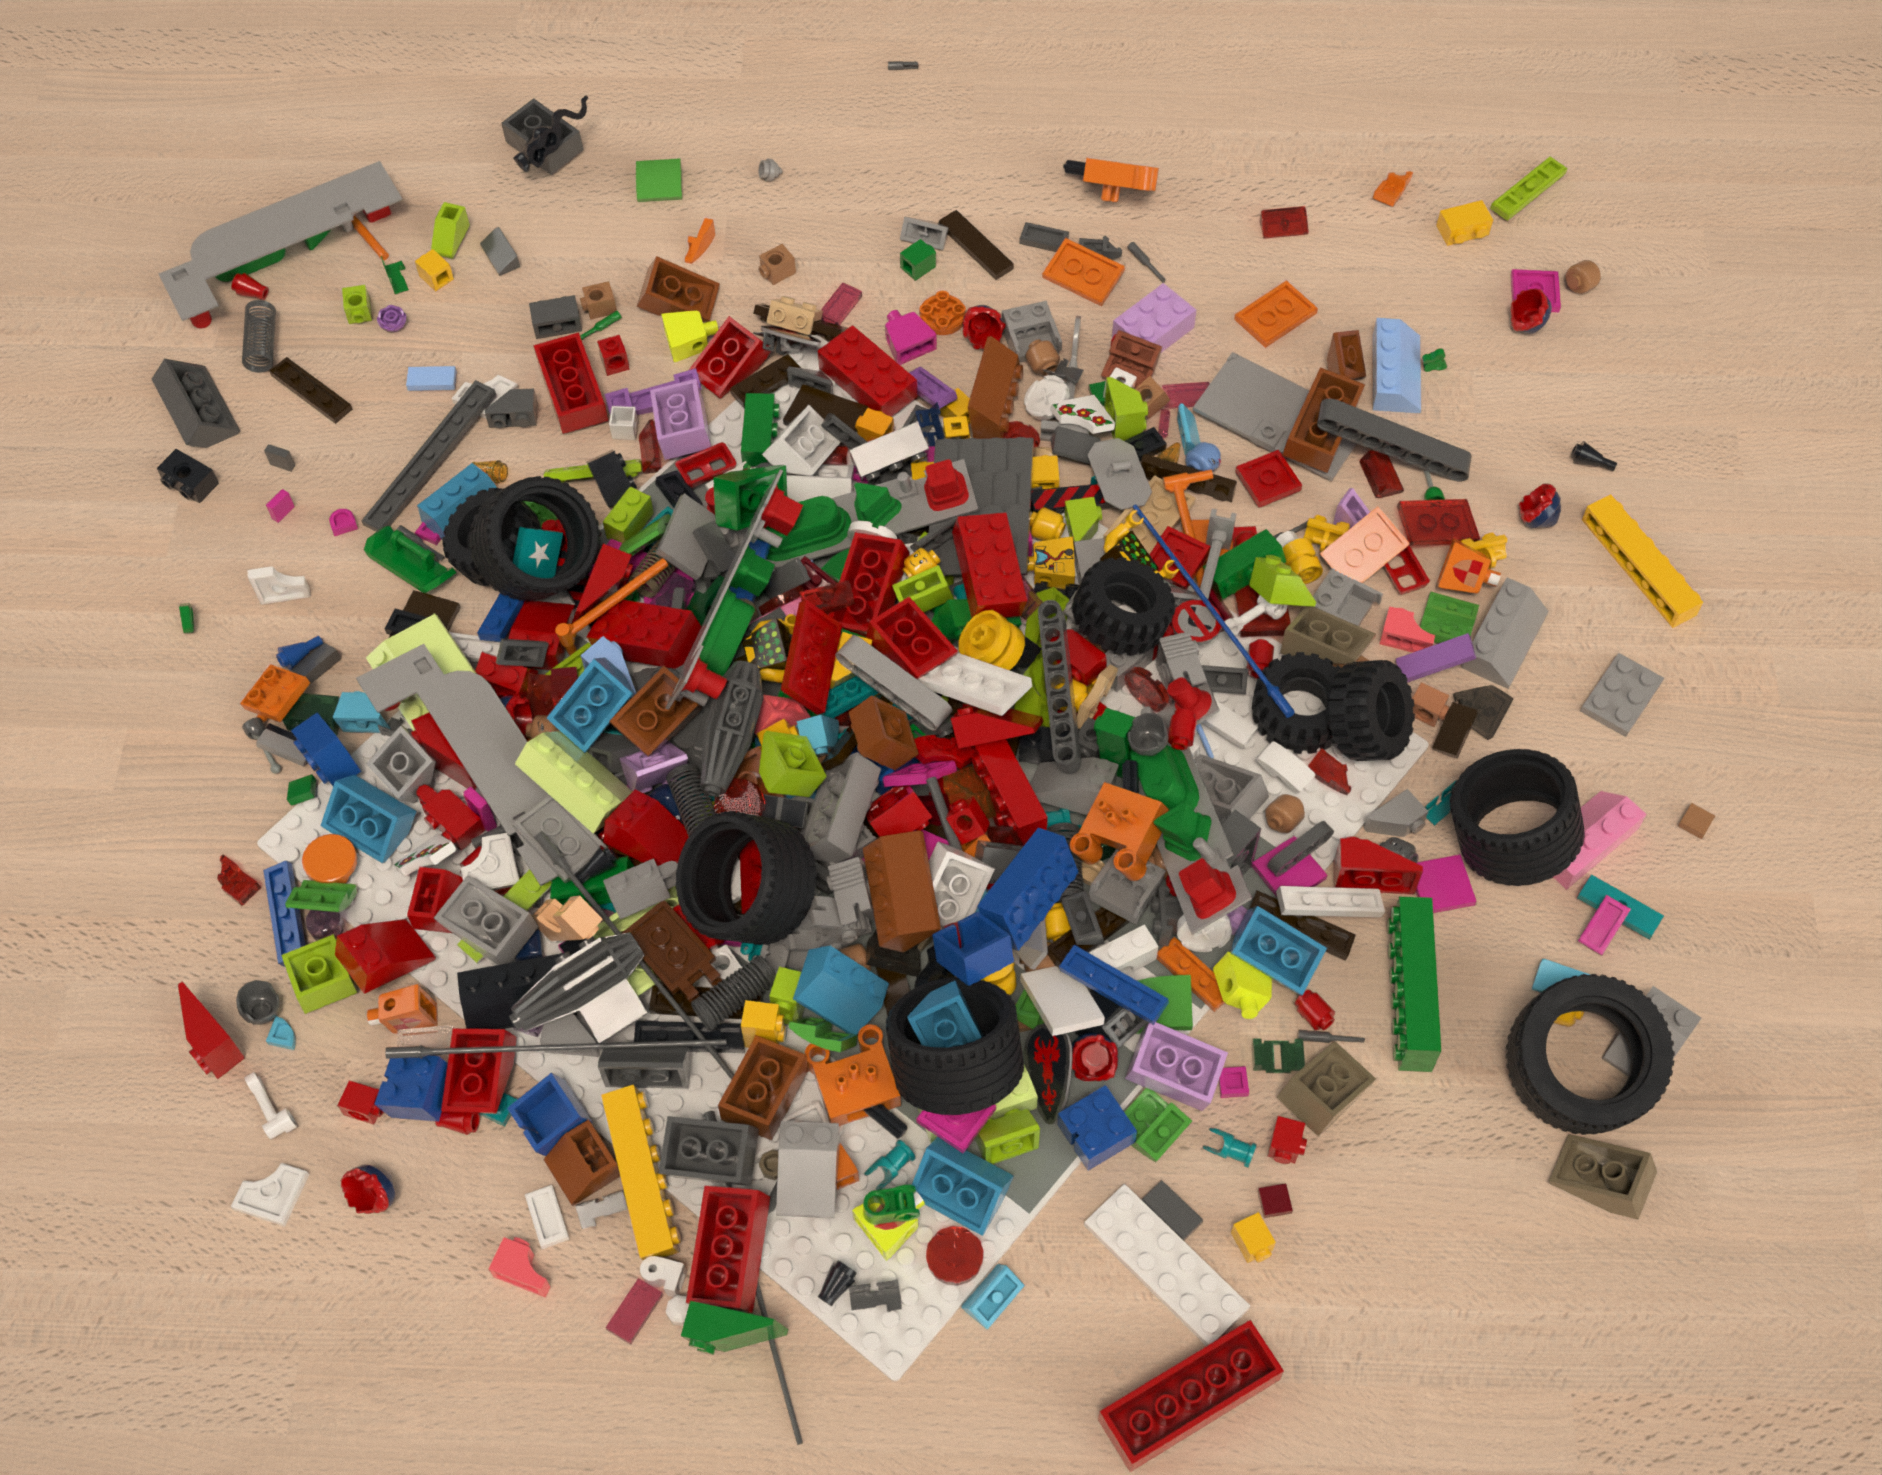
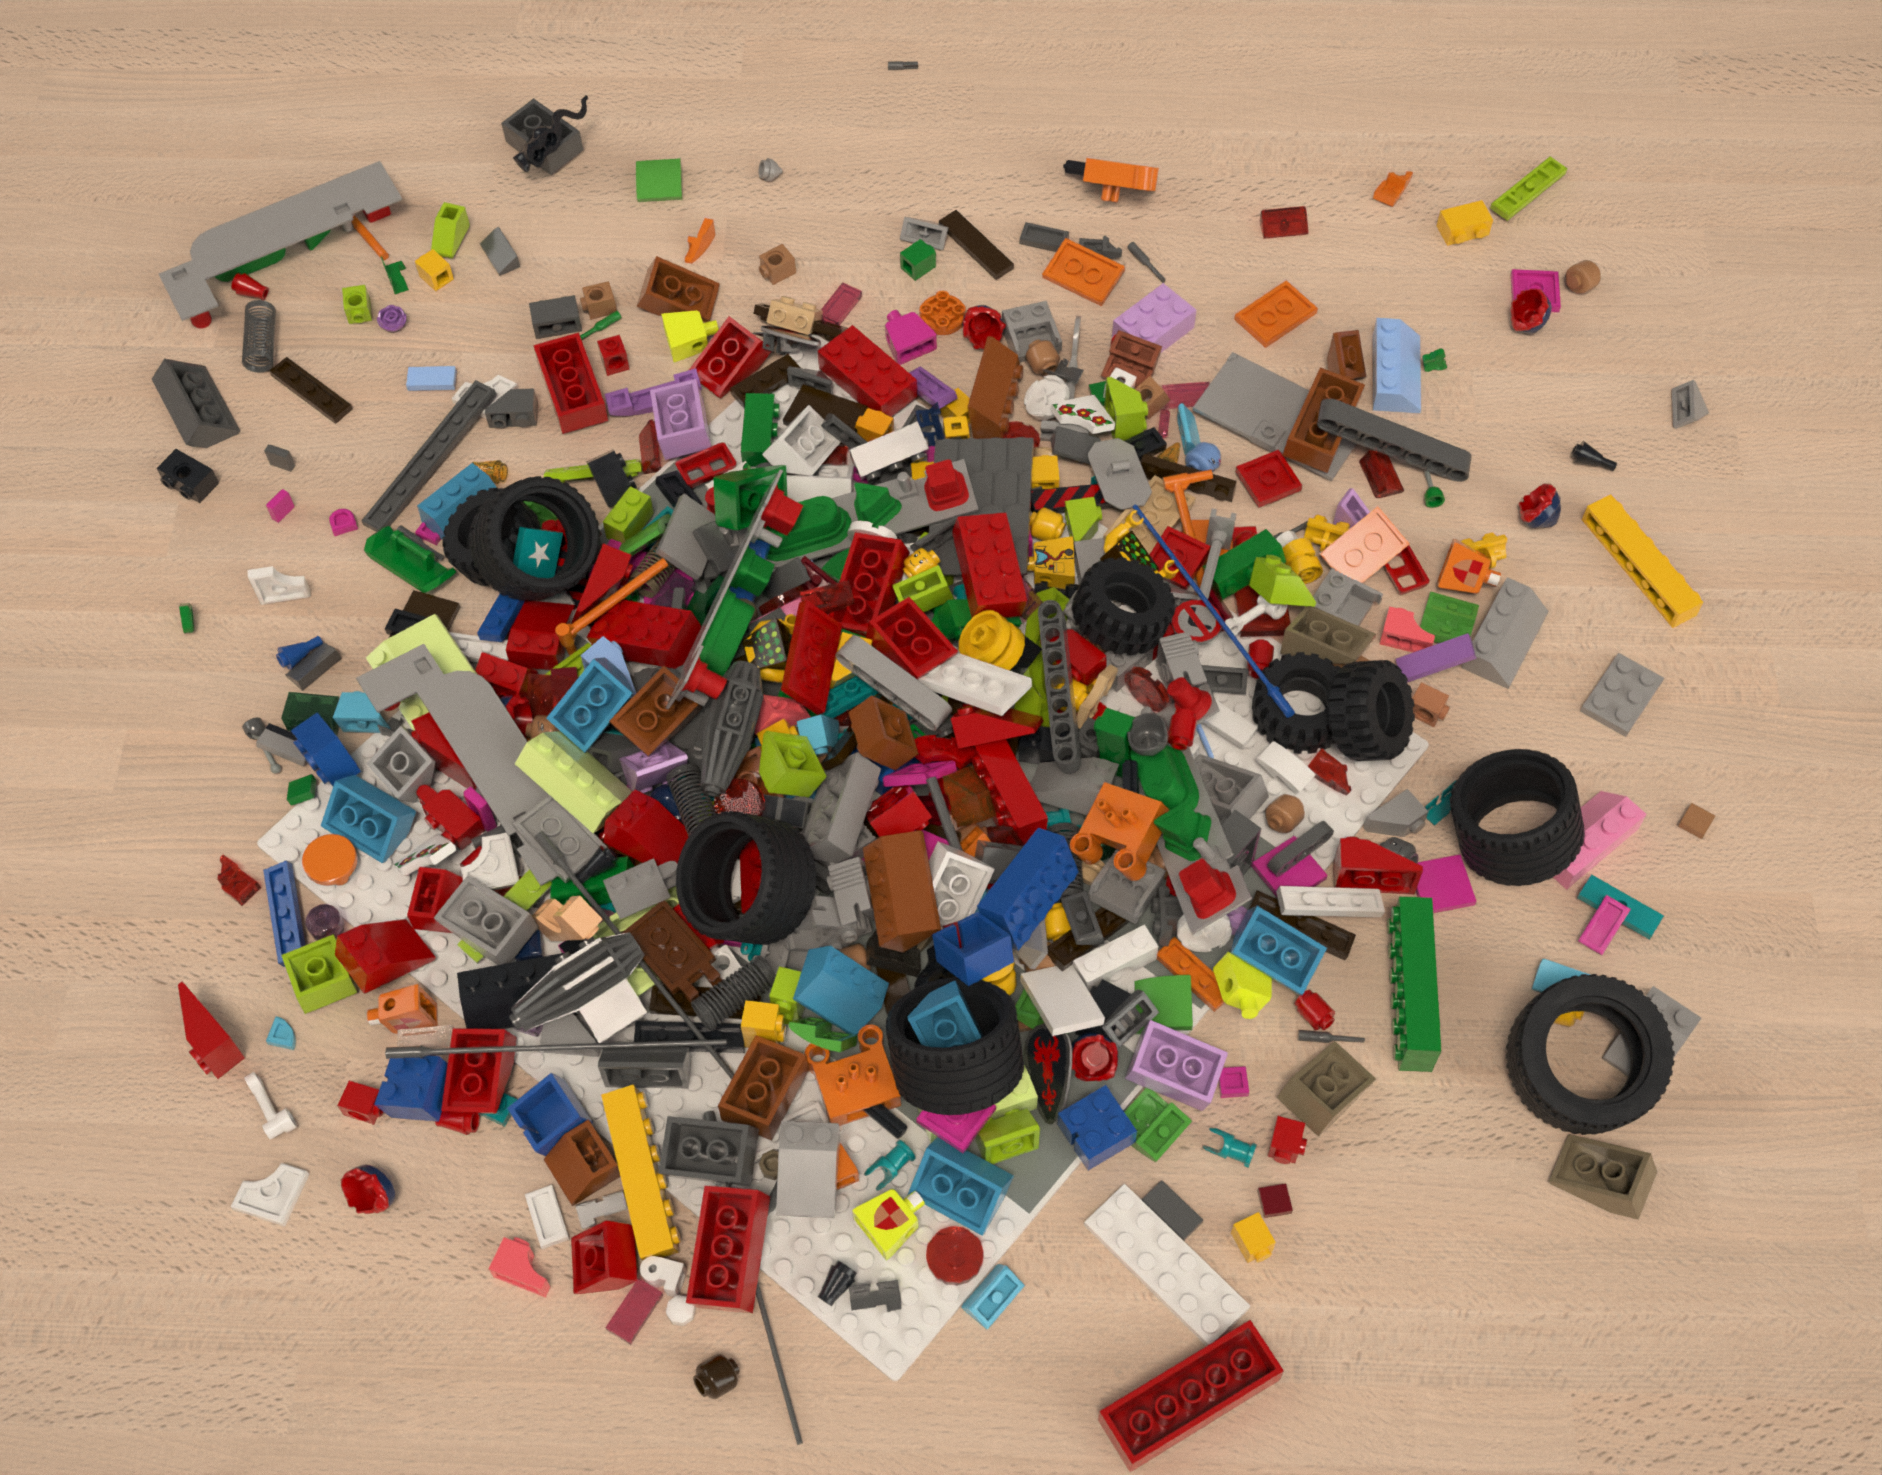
(257, 1002): dark grey hair -> none
(275, 693): orange plate -> none
(322, 896): bright green slope -> none
(522, 653): dark grey slope -> none
(604, 1258): none -> red slope
(623, 423): white piece -> none
(716, 1376): none -> dark brown head
(726, 1329): green slope -> none
(893, 1203): green piece -> none
(965, 829): red brick -> none
(1114, 984): blue plate -> none
(1291, 1056): clear green piece -> none
(1437, 521): clear red tile -> none
(1455, 730): dark brown tile -> none
(1491, 707): clear smoke slope -> none
(1687, 404): none -> light grey slope

